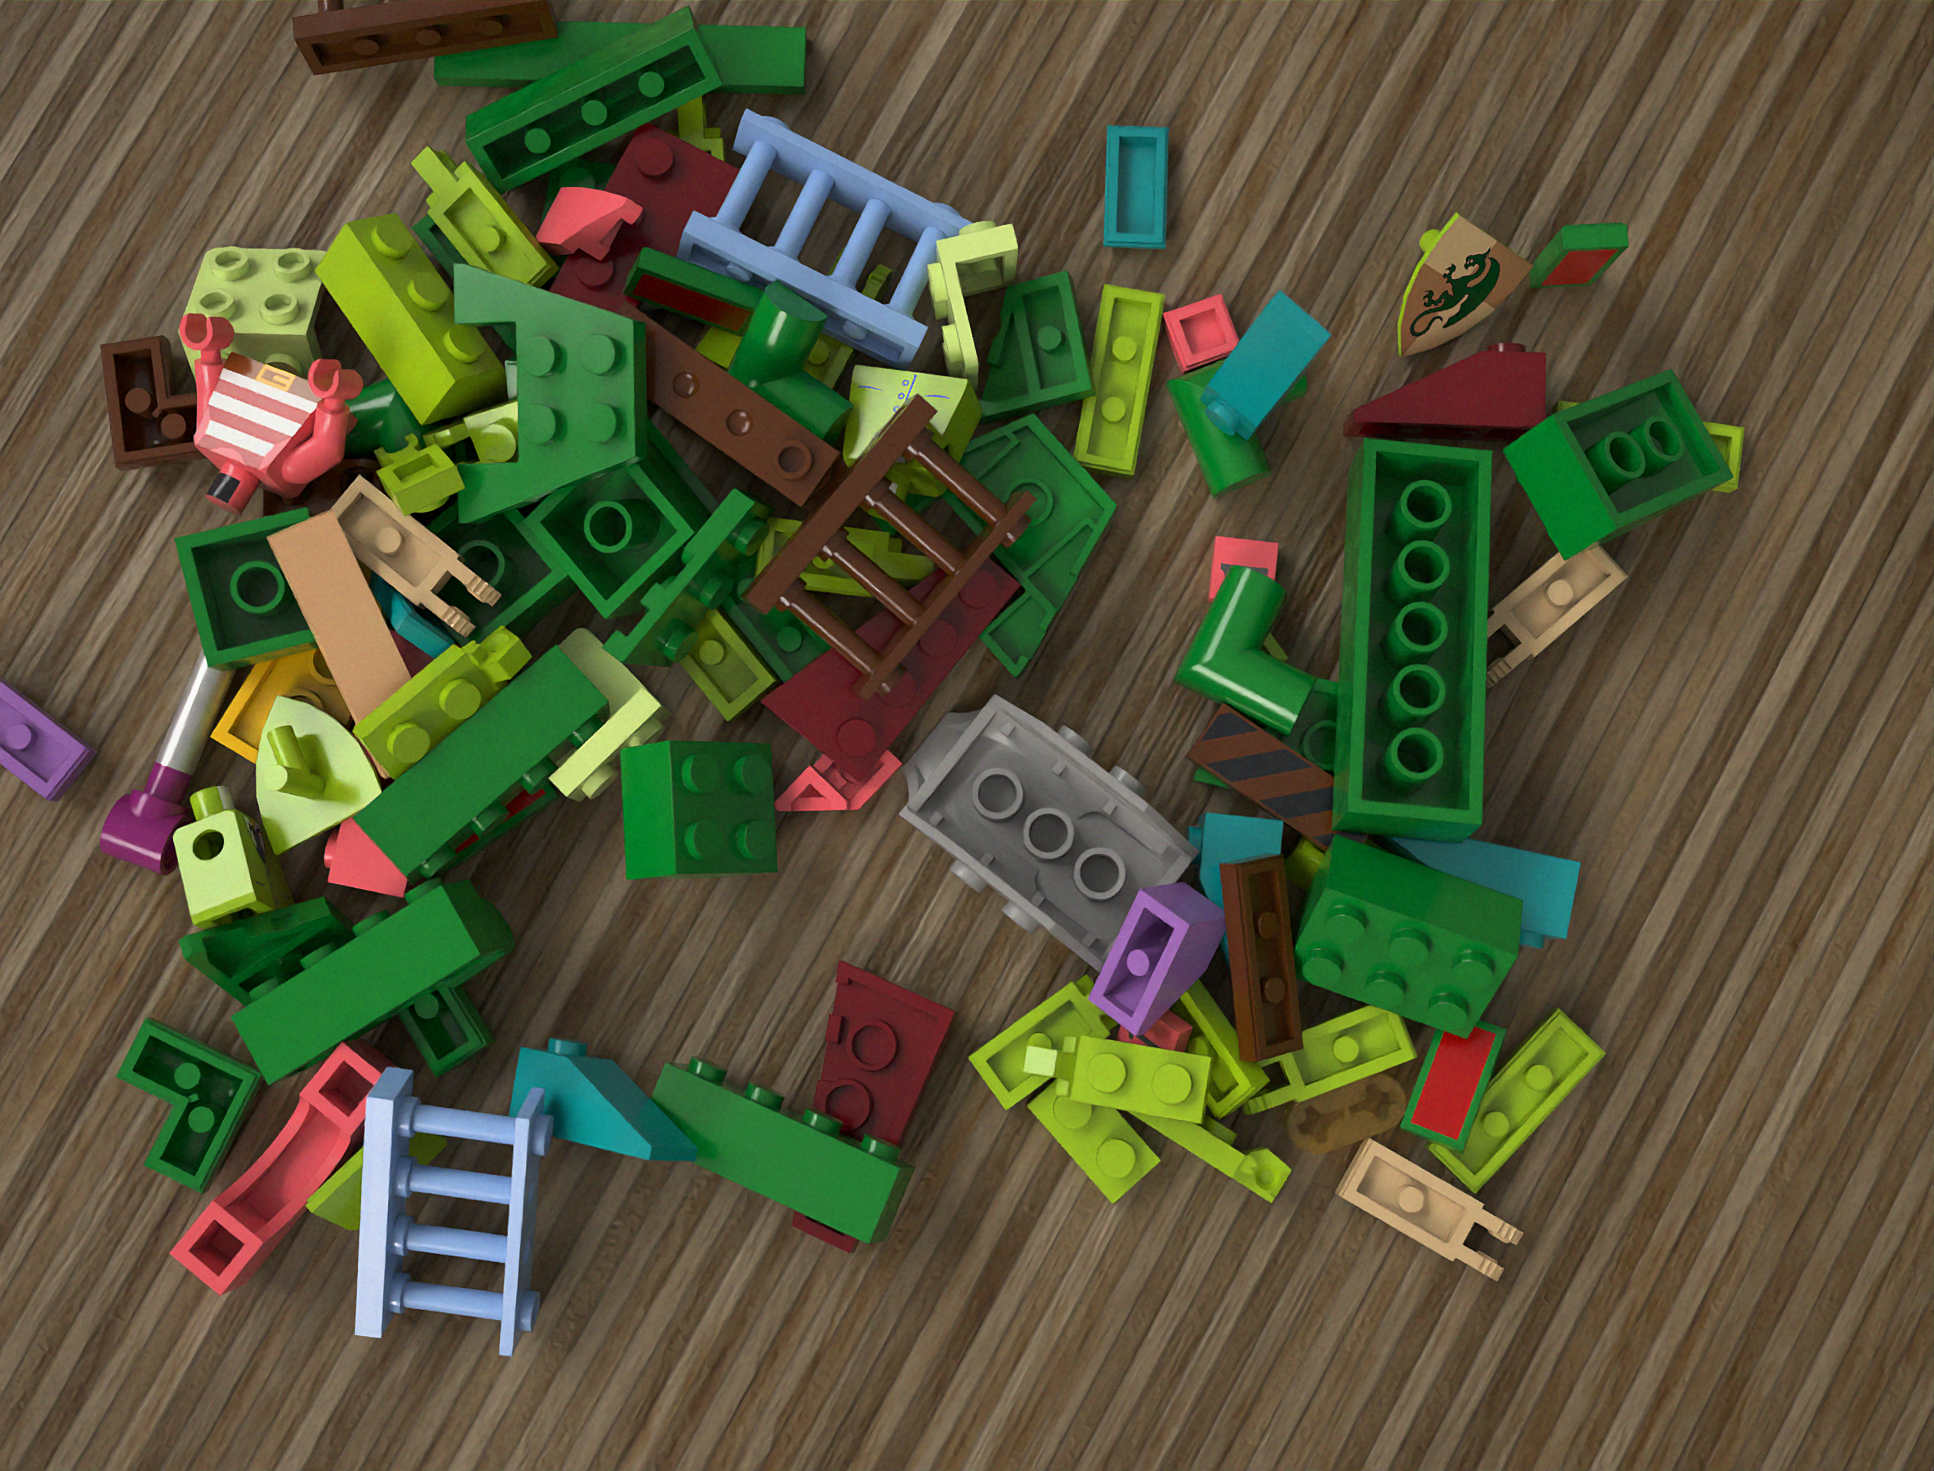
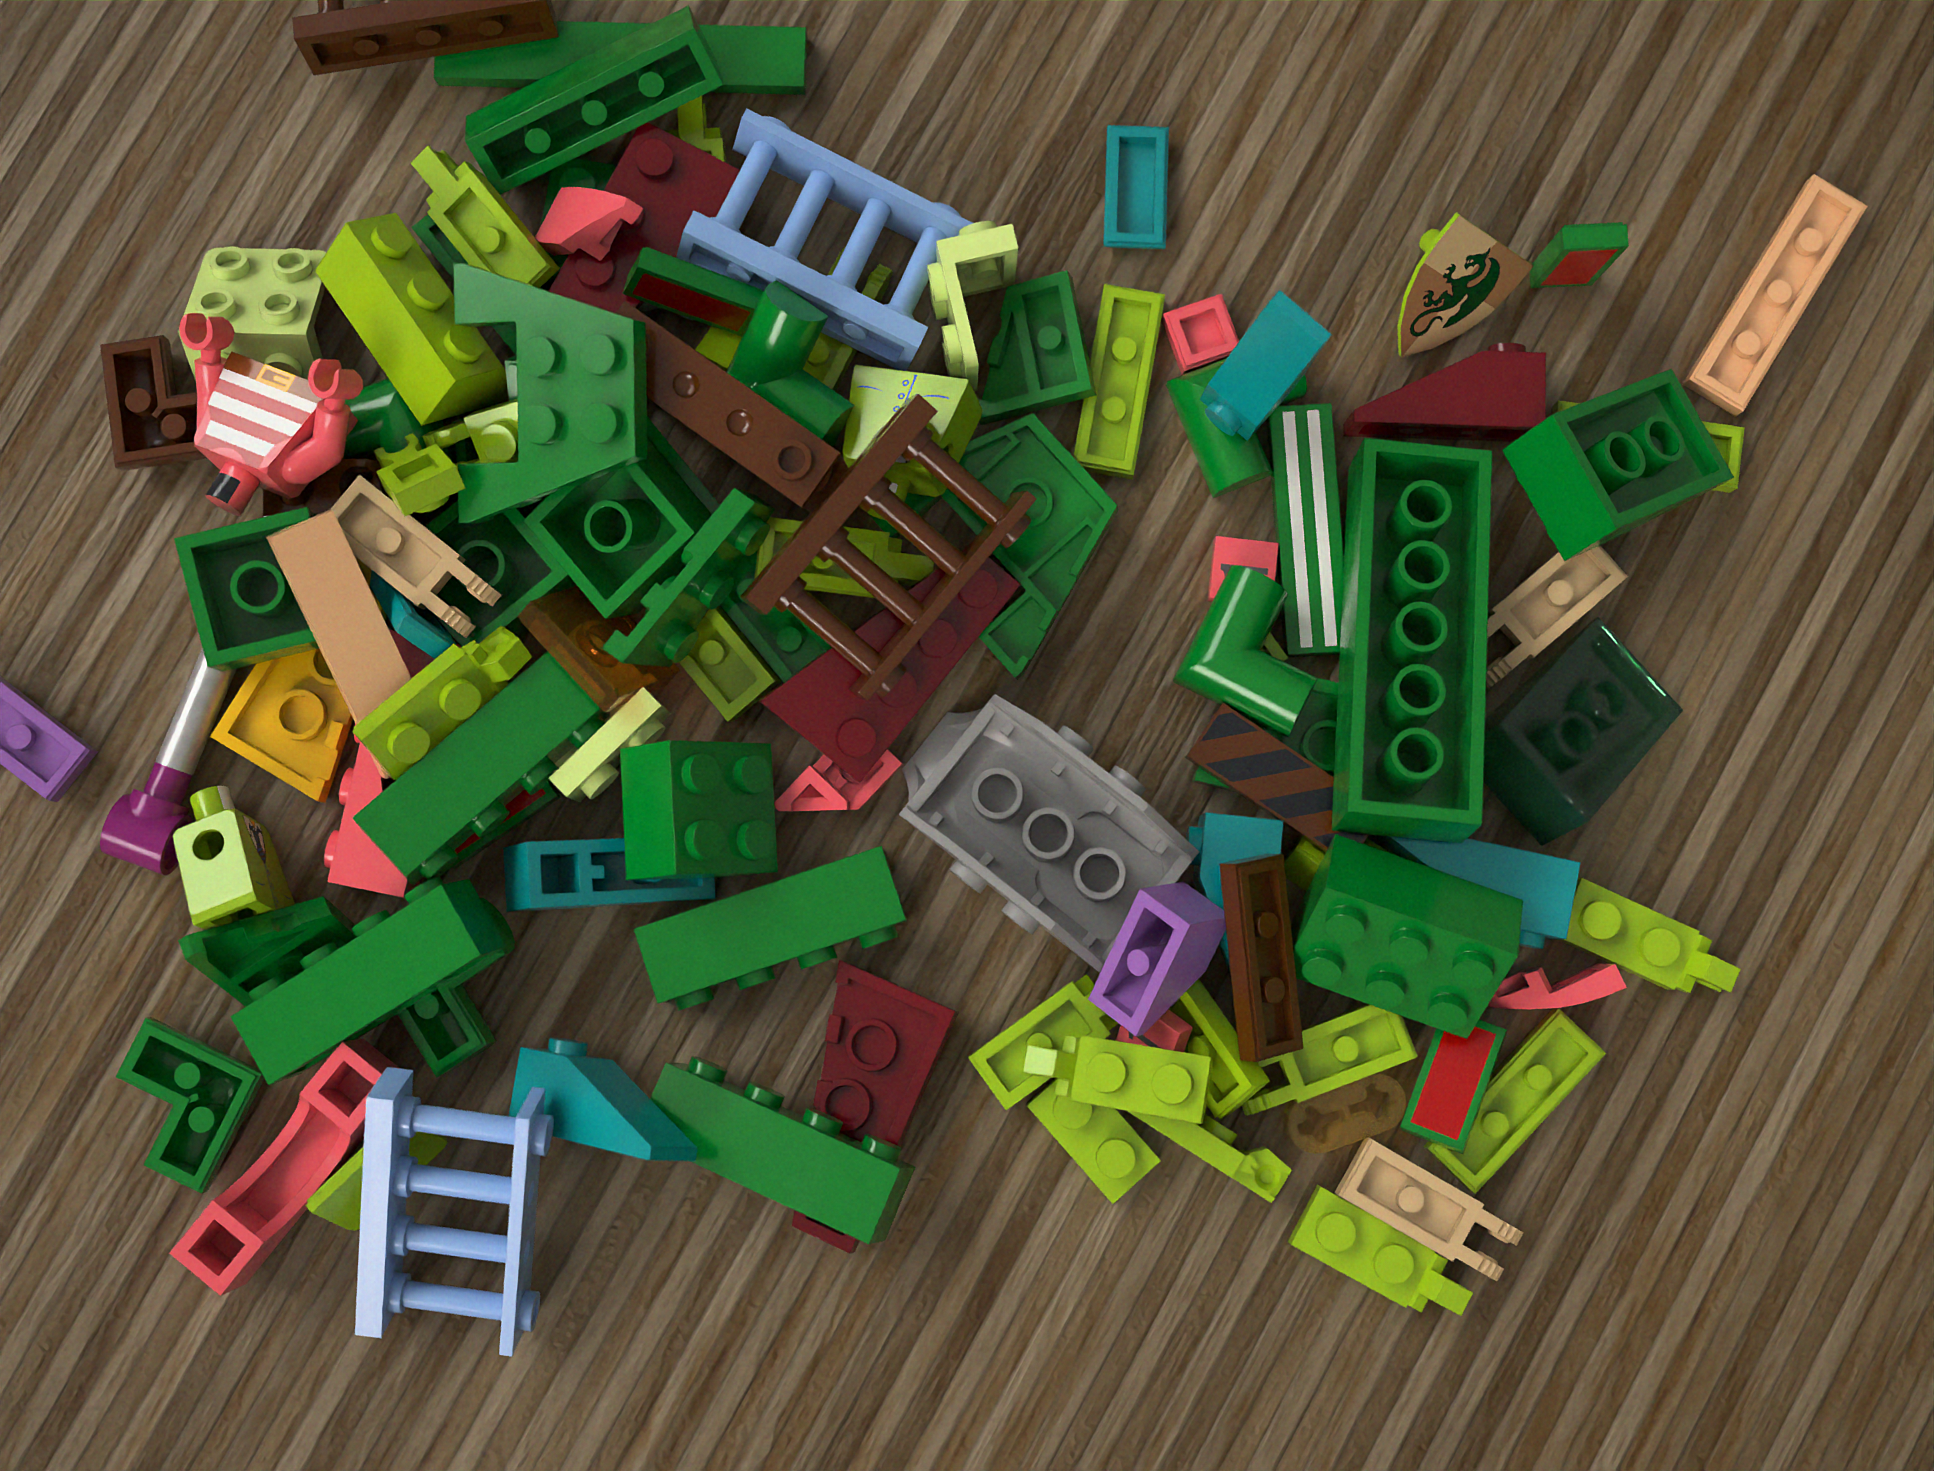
(309, 774): lime shield -> none
(575, 635): none -> clear orange tile
(585, 875): none -> teal slope
(770, 926): none -> green brick
(1307, 527): none -> green tile
(1375, 1254): none -> lime hinge
(1533, 991): none -> coral slope
(1574, 733): none -> clear green slope
(1644, 941): none -> lime hinge
(1774, 295): none -> light nougat tile

